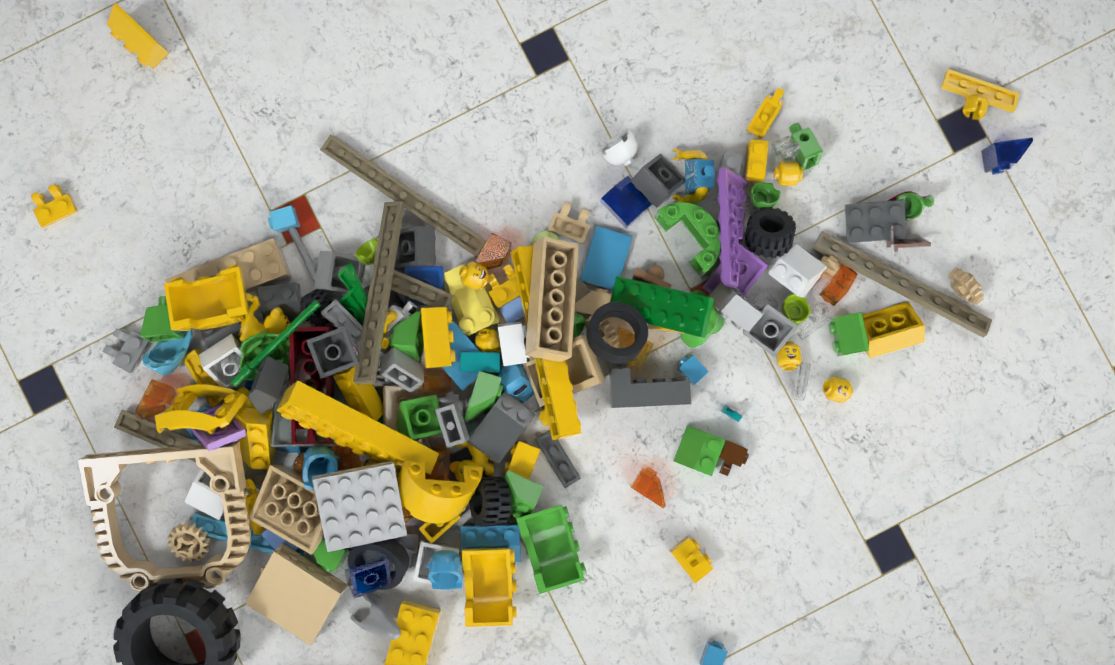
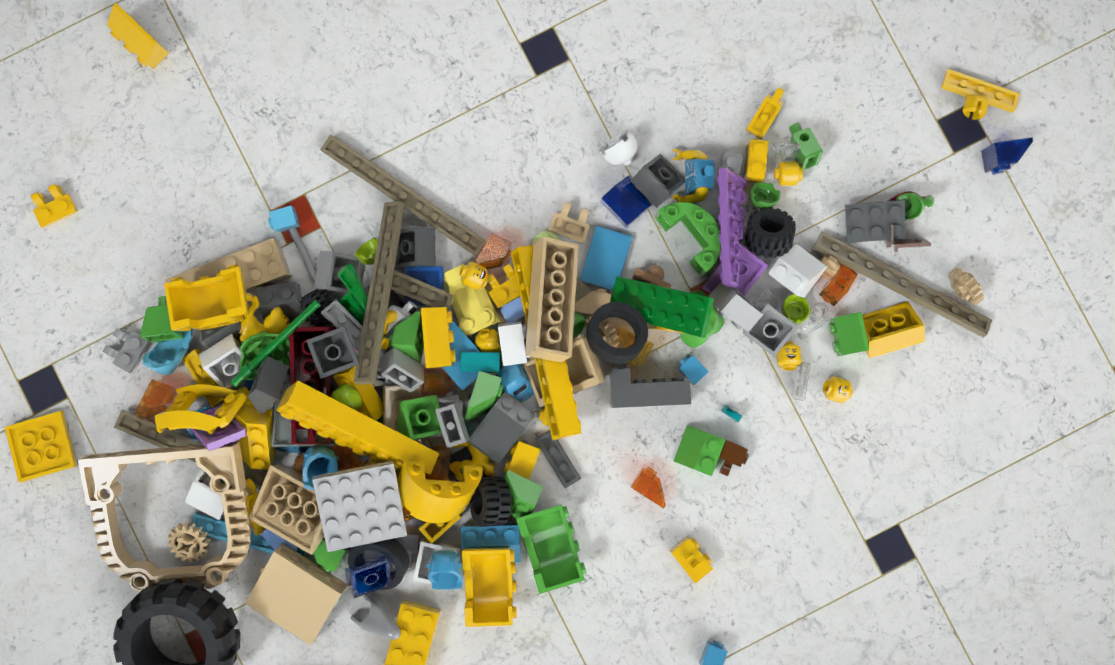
(40, 446): none -> yellow plate
(348, 396): none -> lime hair

